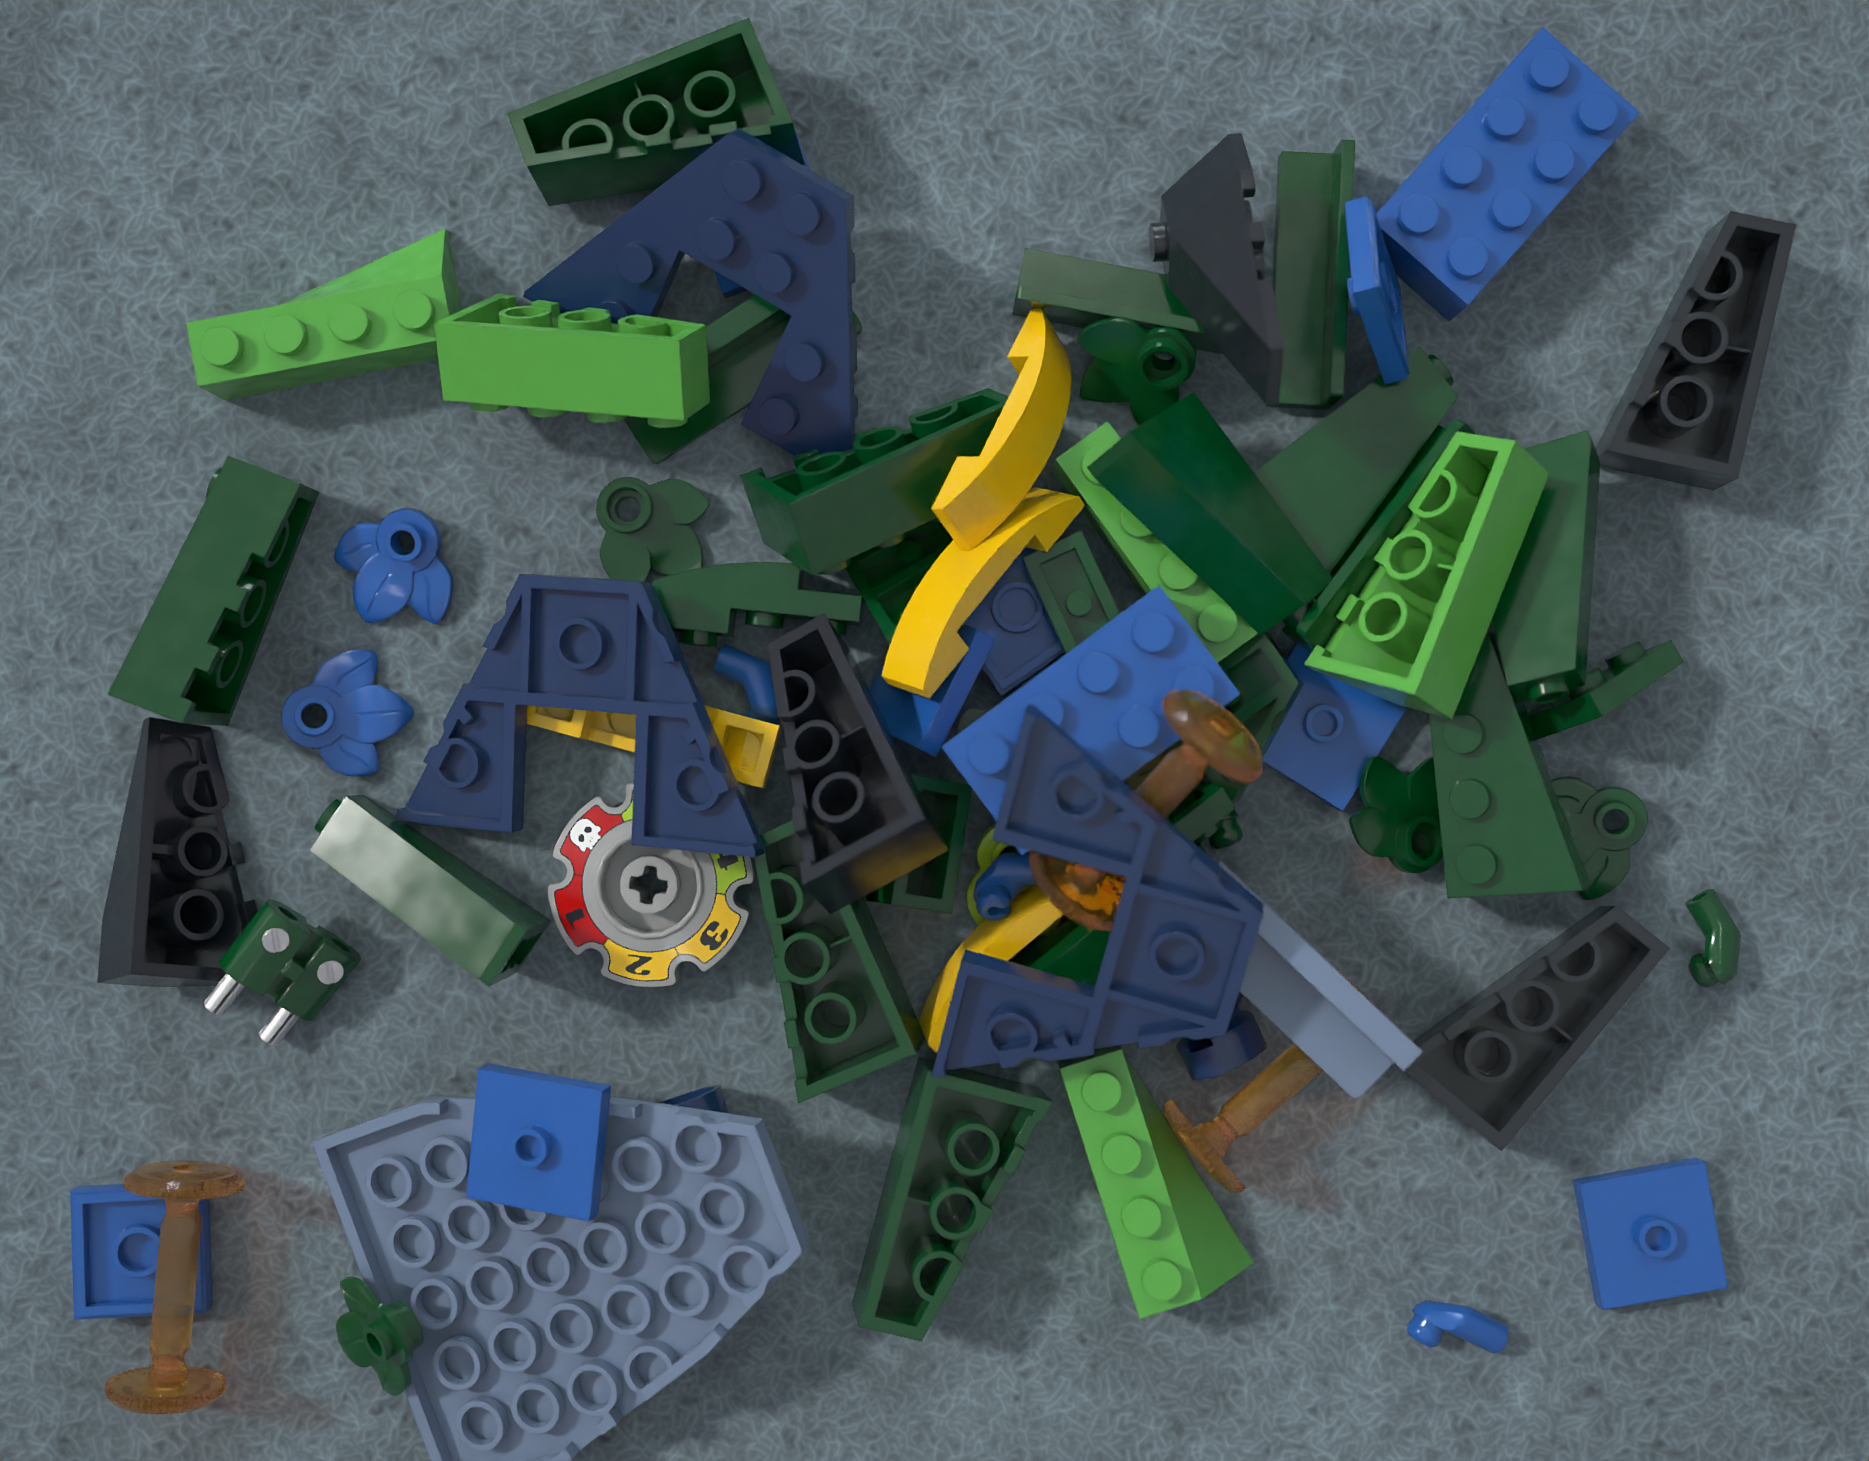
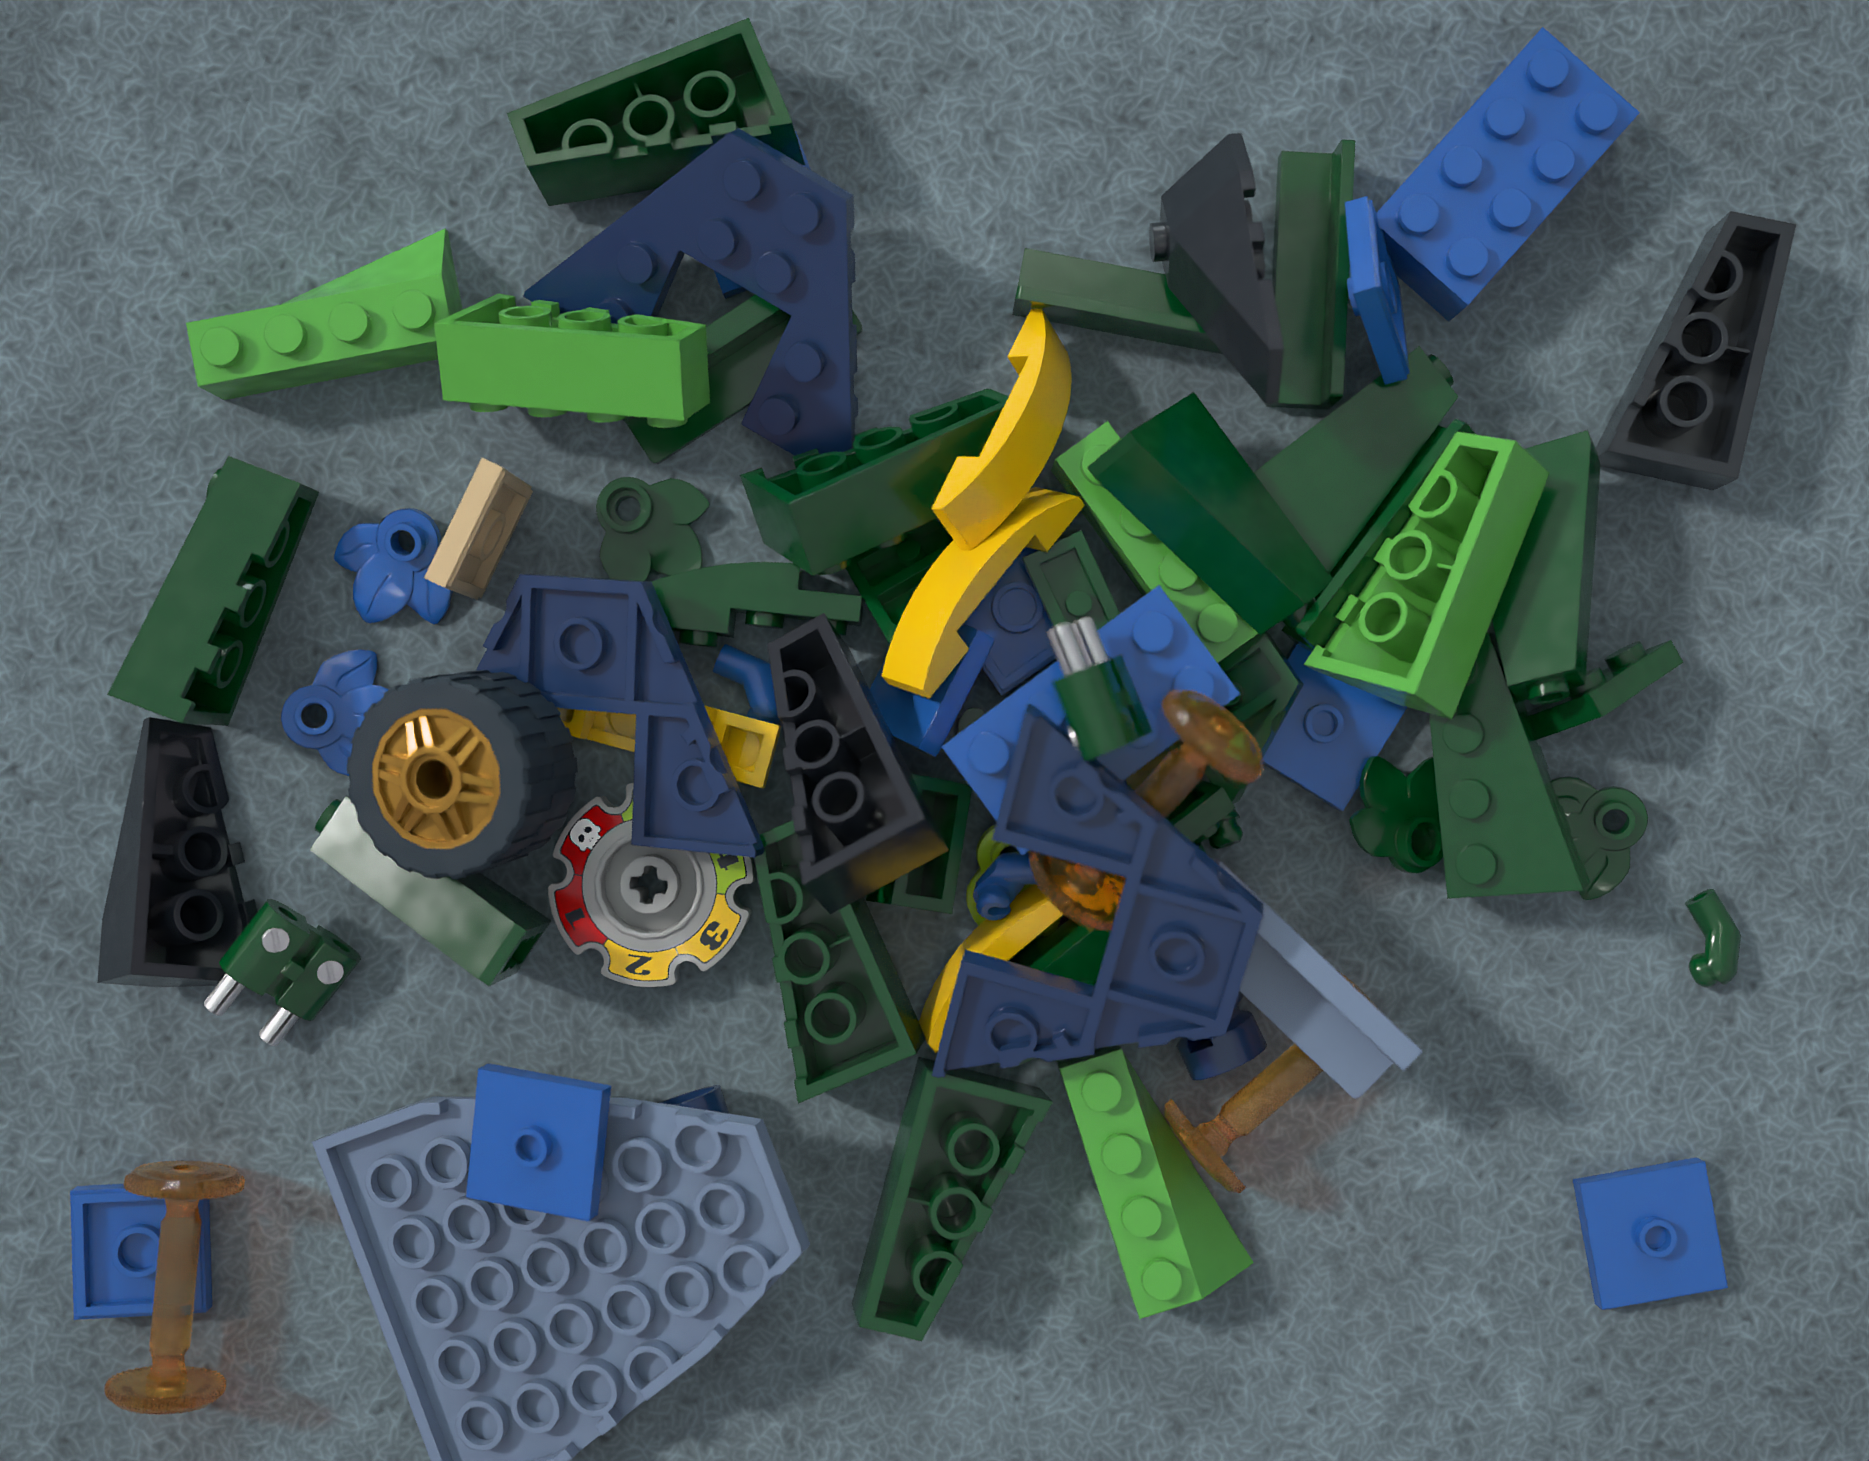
(378, 1335): dark green plate -> none
(461, 772): none -> black wheel
(479, 530): none -> tan tile
(1095, 691): none -> dark green piece
(1128, 369): dark green plate -> none
(1462, 1321): blue arm -> none
(1529, 1027): black wedge -> none

